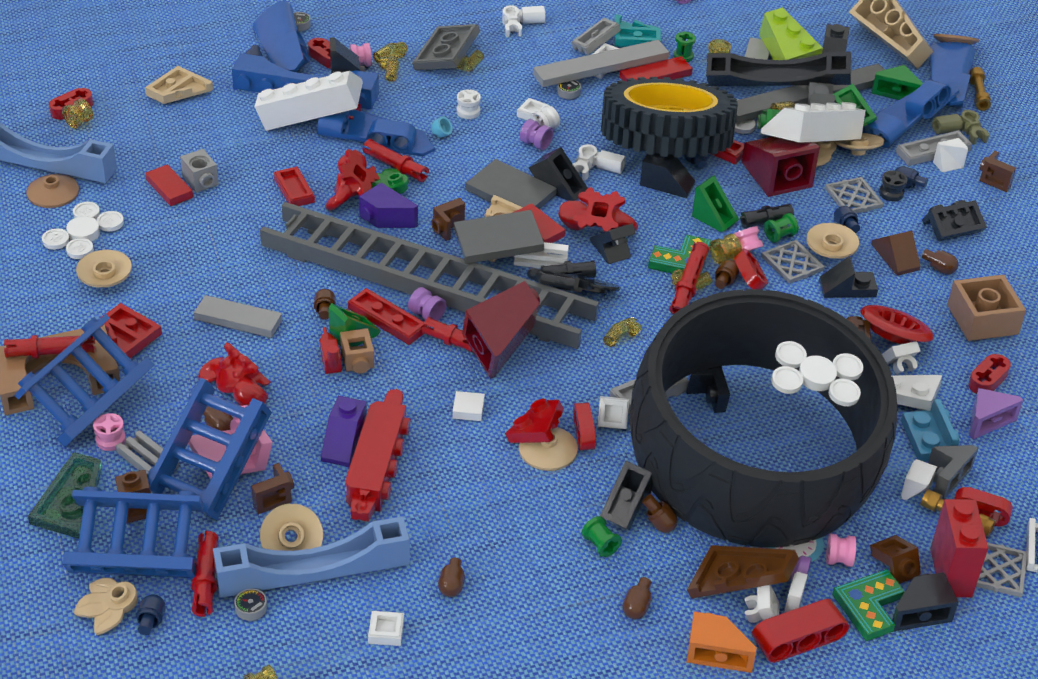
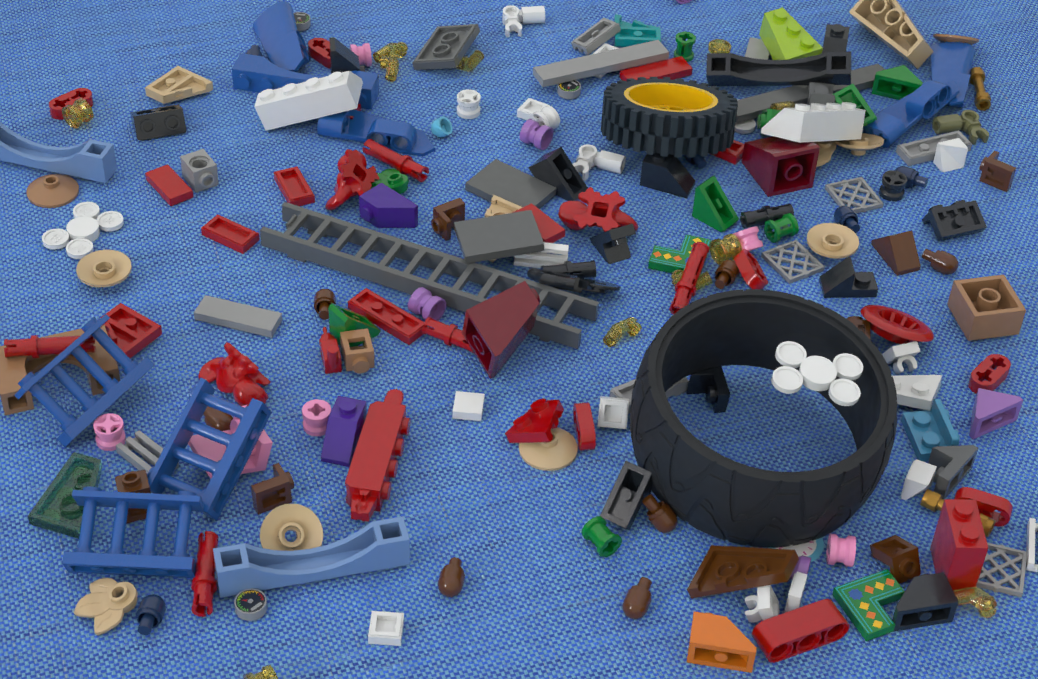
(158, 122): none -> black bracket
(230, 234): none -> red tile
(315, 417): none -> bright pink wheel
(978, 598): none -> clear yellow arm

